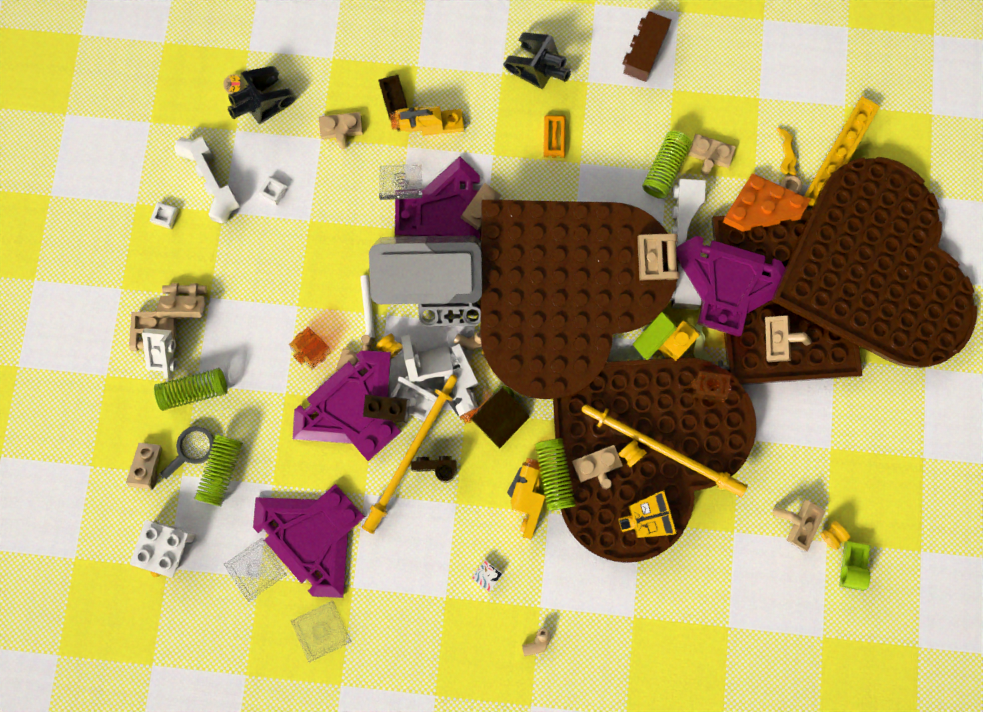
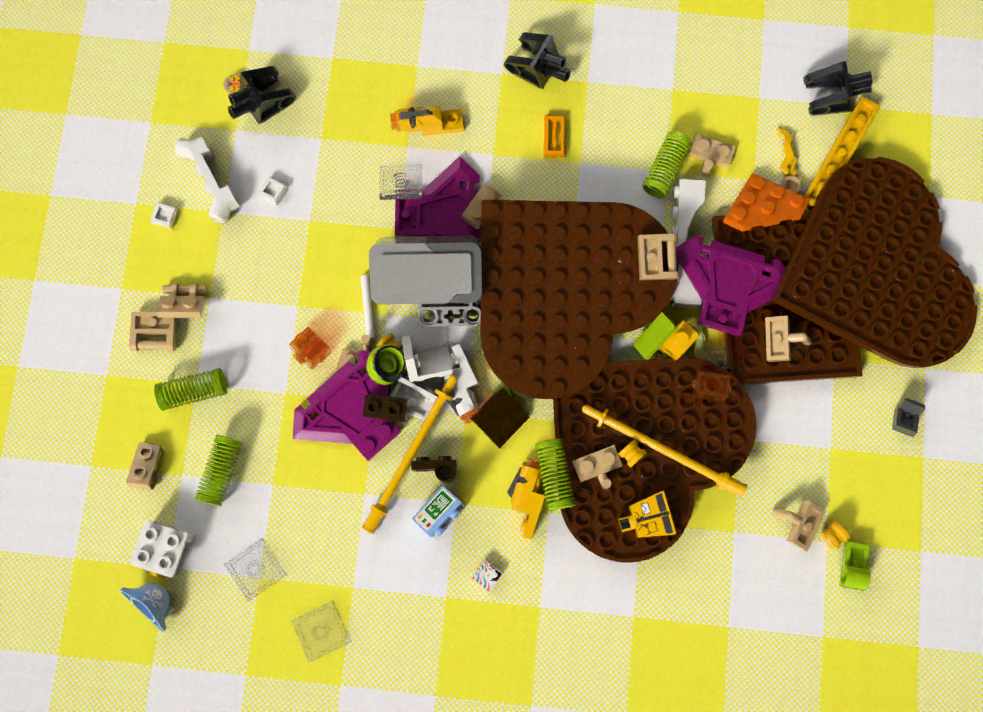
(151, 601): none -> light blue hat
(159, 351): white bracket -> none
(193, 447): piece -> none
(311, 536): magenta plate -> none
(340, 127): tan plate -> none
(386, 364): none -> lime piece
(392, 94): dark brown plate -> none
(438, 512): none -> slope
(468, 343): tan arm -> none
(540, 643): tan arm -> none
(646, 46): reddish brown brick -> none
(837, 76): none -> black piece
(907, 417): none -> dark grey bracket

